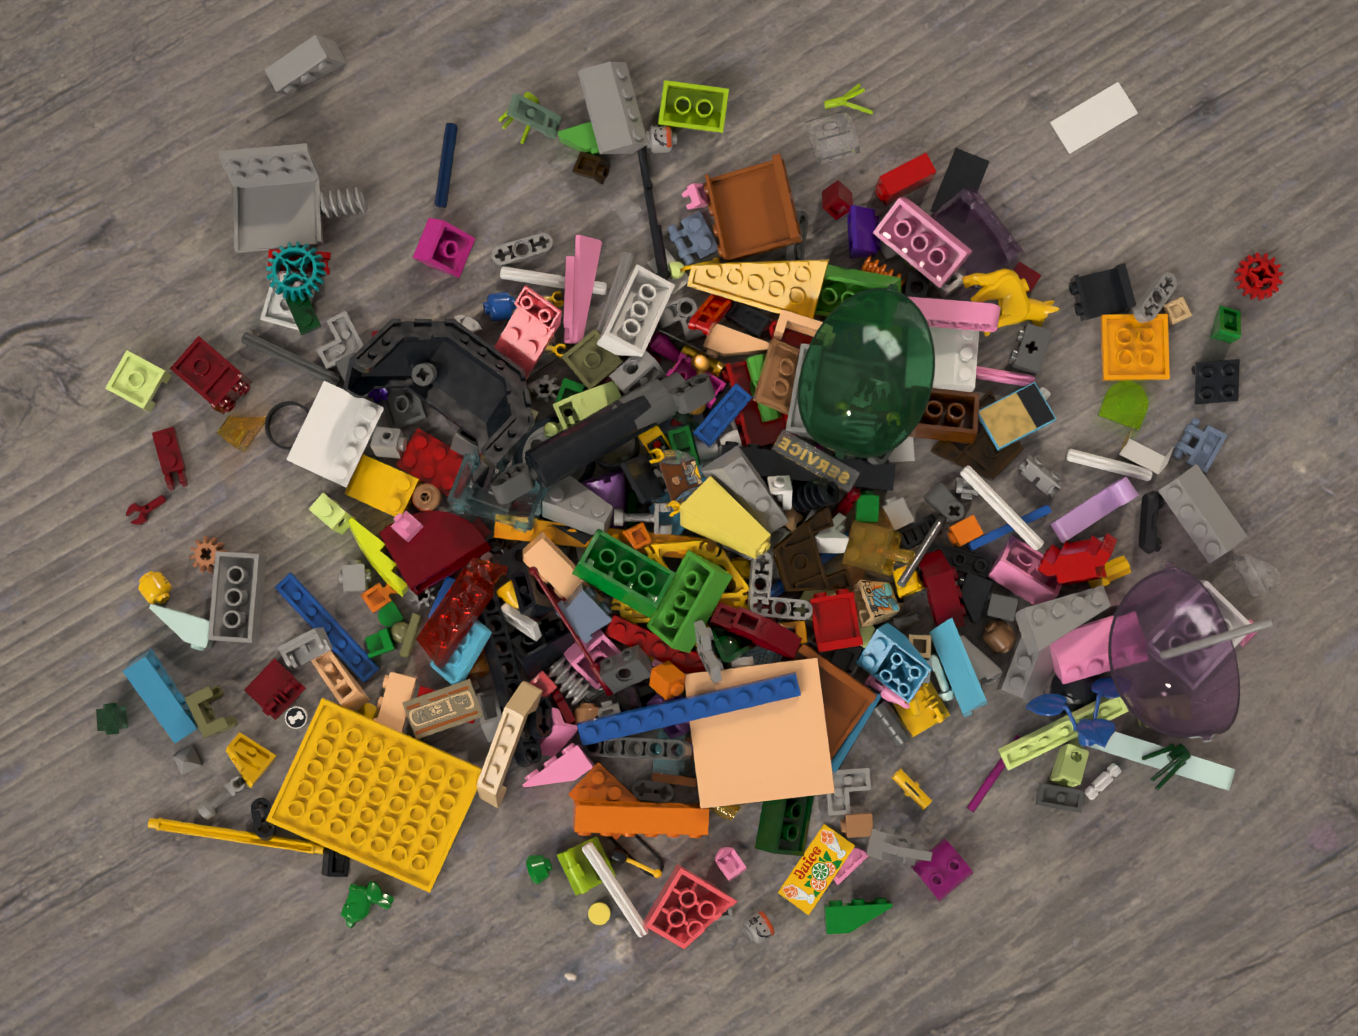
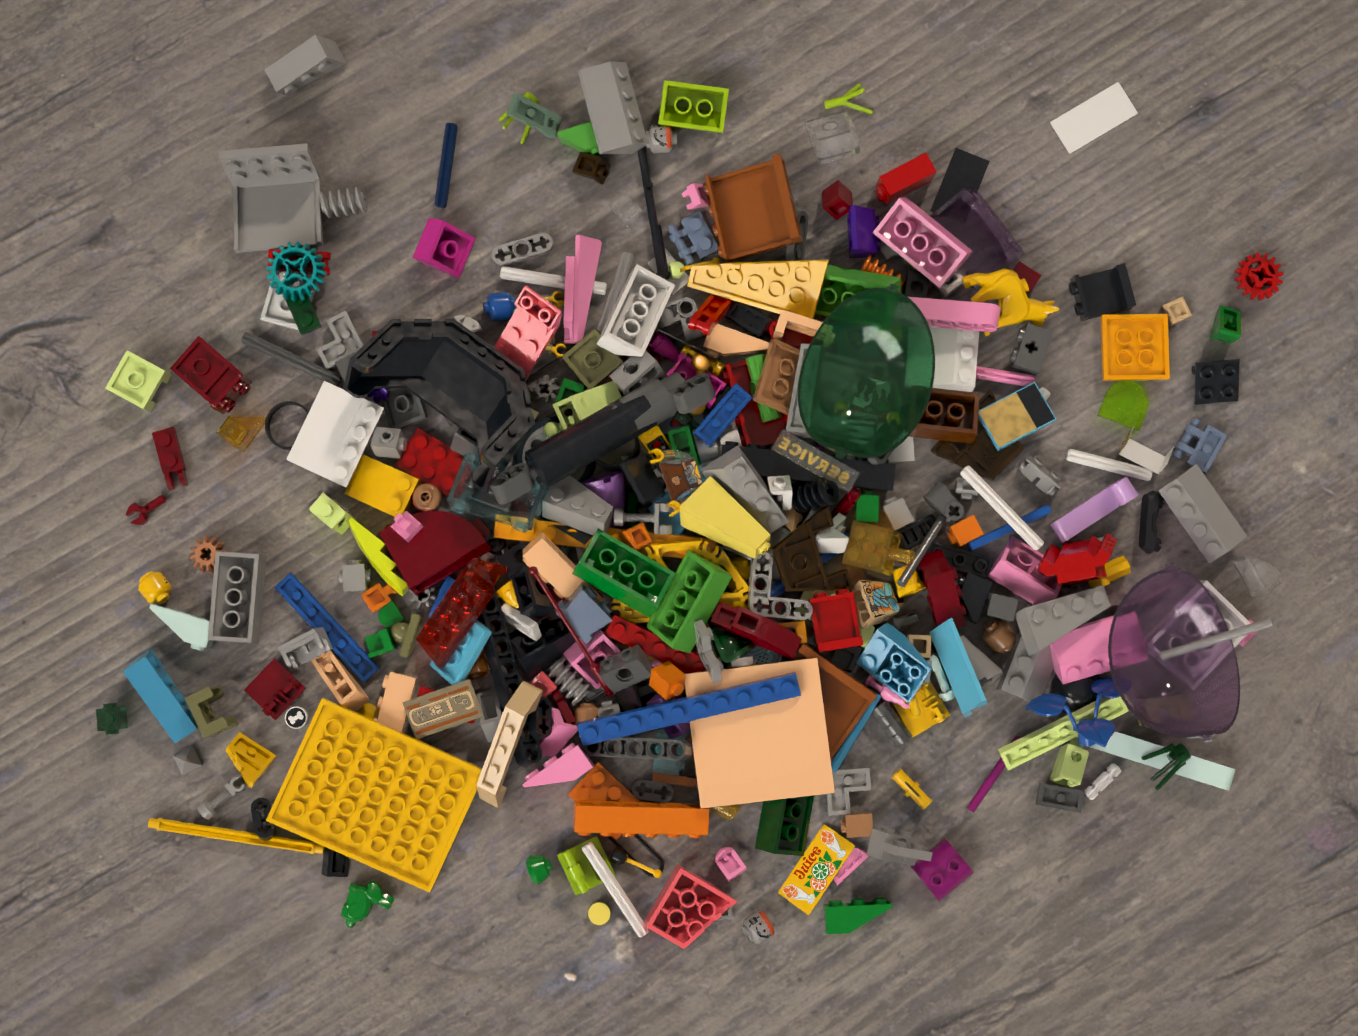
(429, 372): dark grey wheel -> none
(1163, 294): light grey beam -> none

